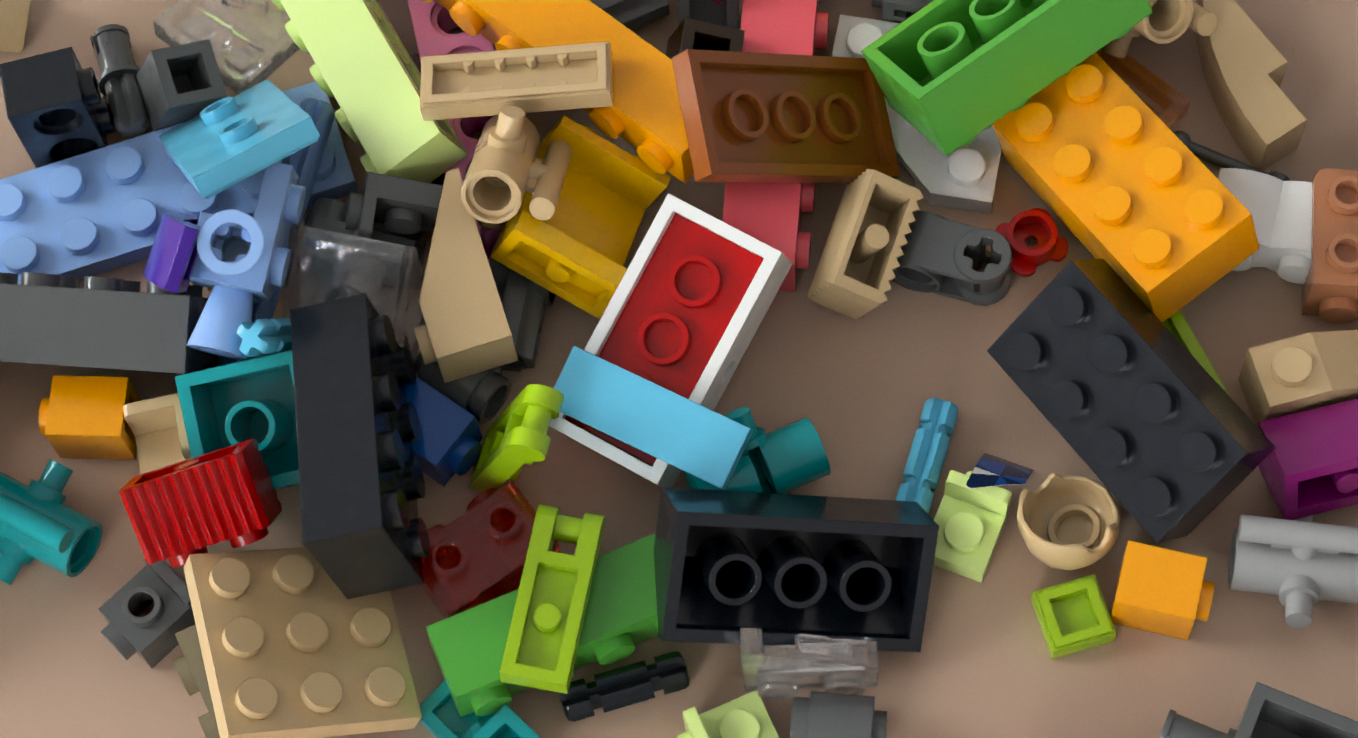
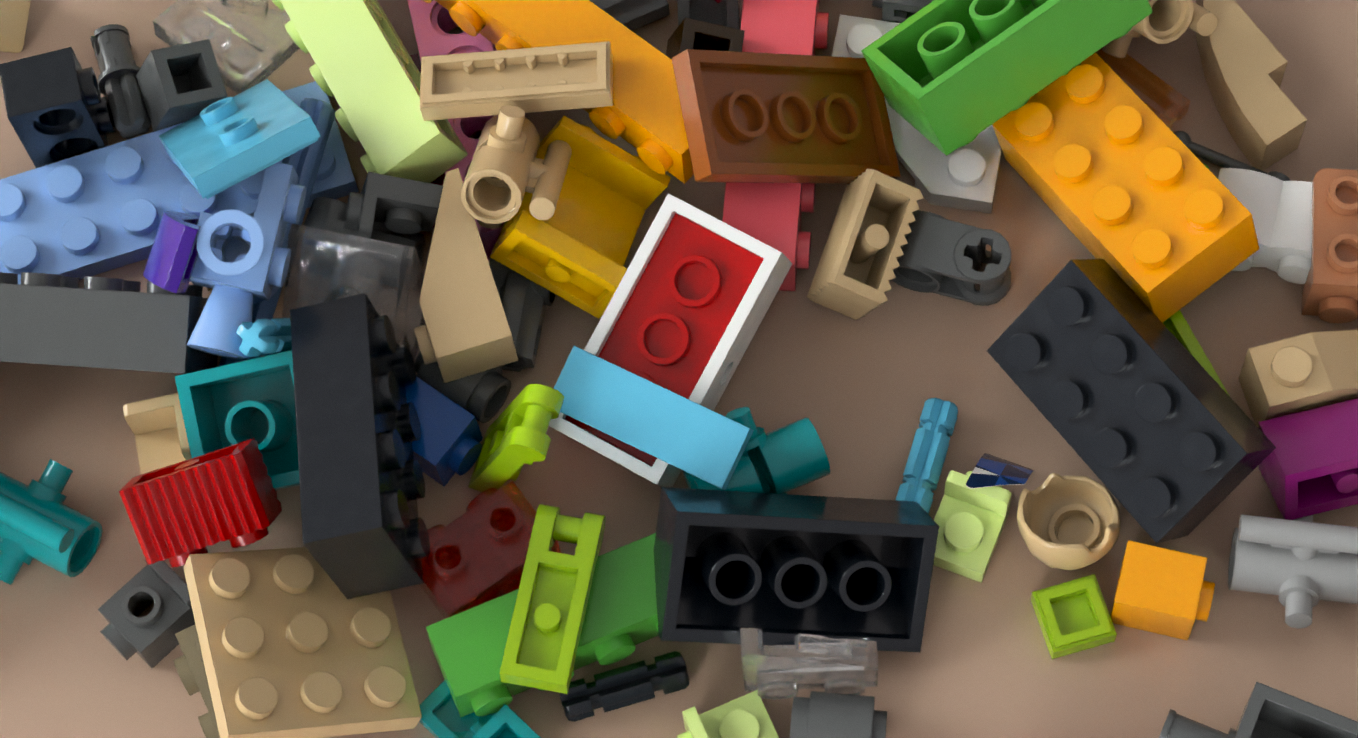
(88, 417): light orange brick -> none
(1037, 225): red plate -> none

